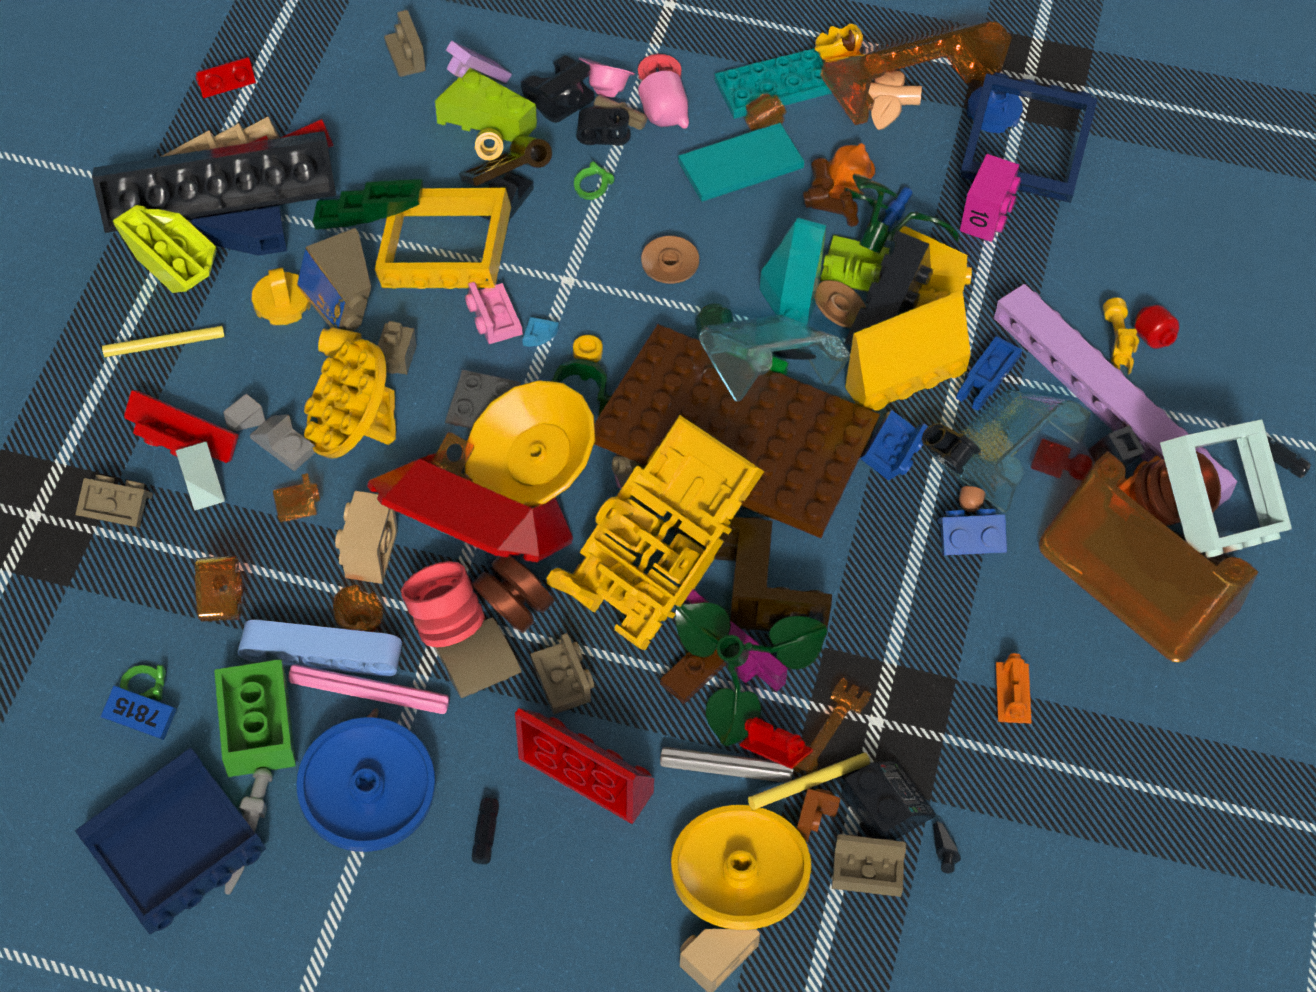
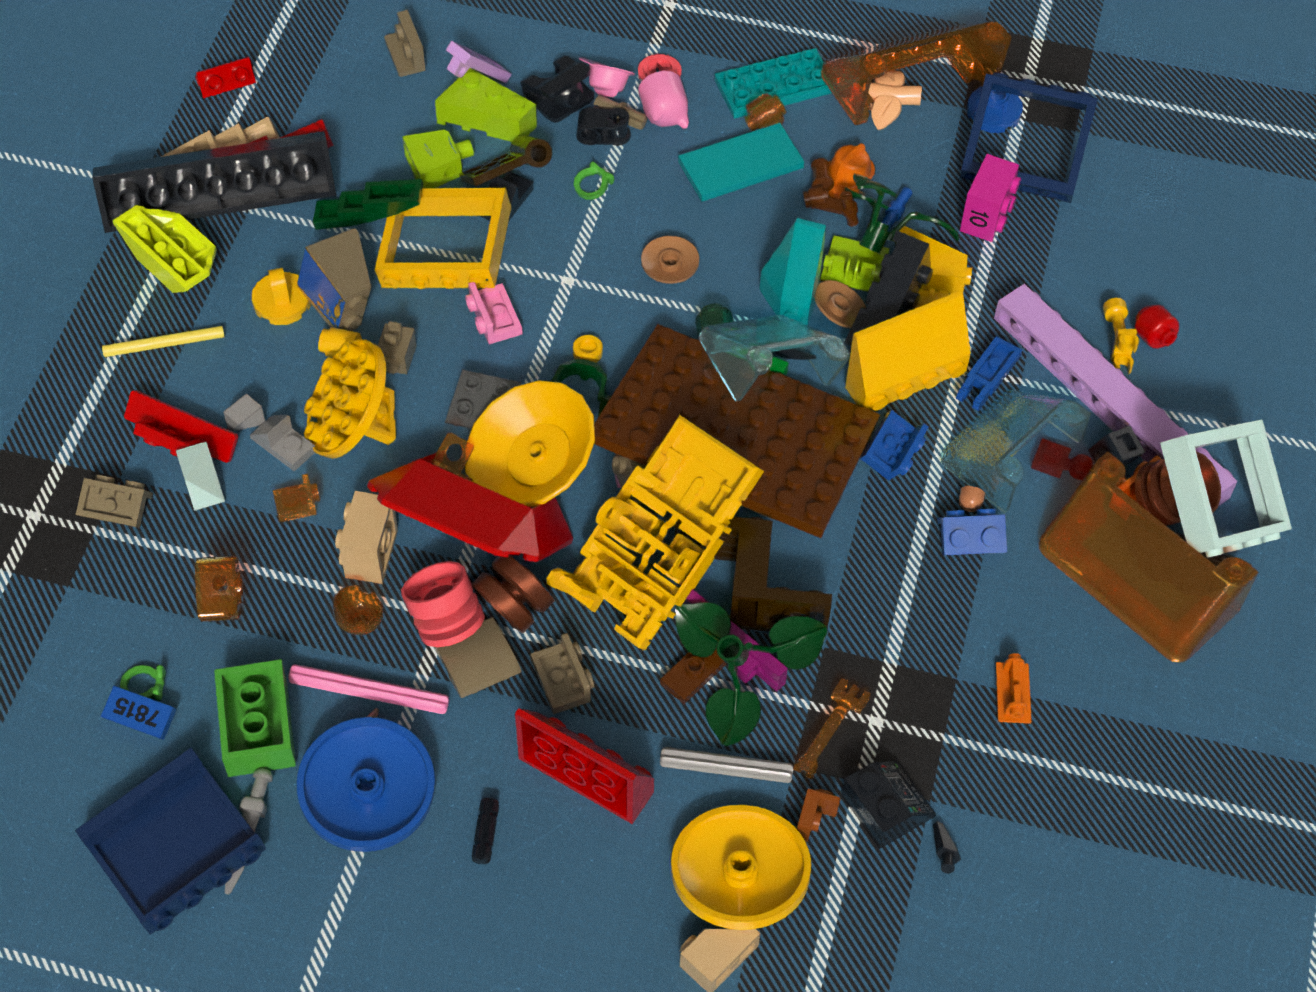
(247, 231): dark blue slope -> none
(320, 647): light blue beam -> none
(435, 157): none -> lime torso
(485, 152): yellow brick -> none
(539, 331): dark azure tile -> none
(775, 745): red hinge -> none
(808, 781): light yellow bar -> none
(839, 41): yellow hair -> none
(868, 865): dark tan bracket -> none
(949, 447): black piece -> none
(1287, 459): black axle -> none

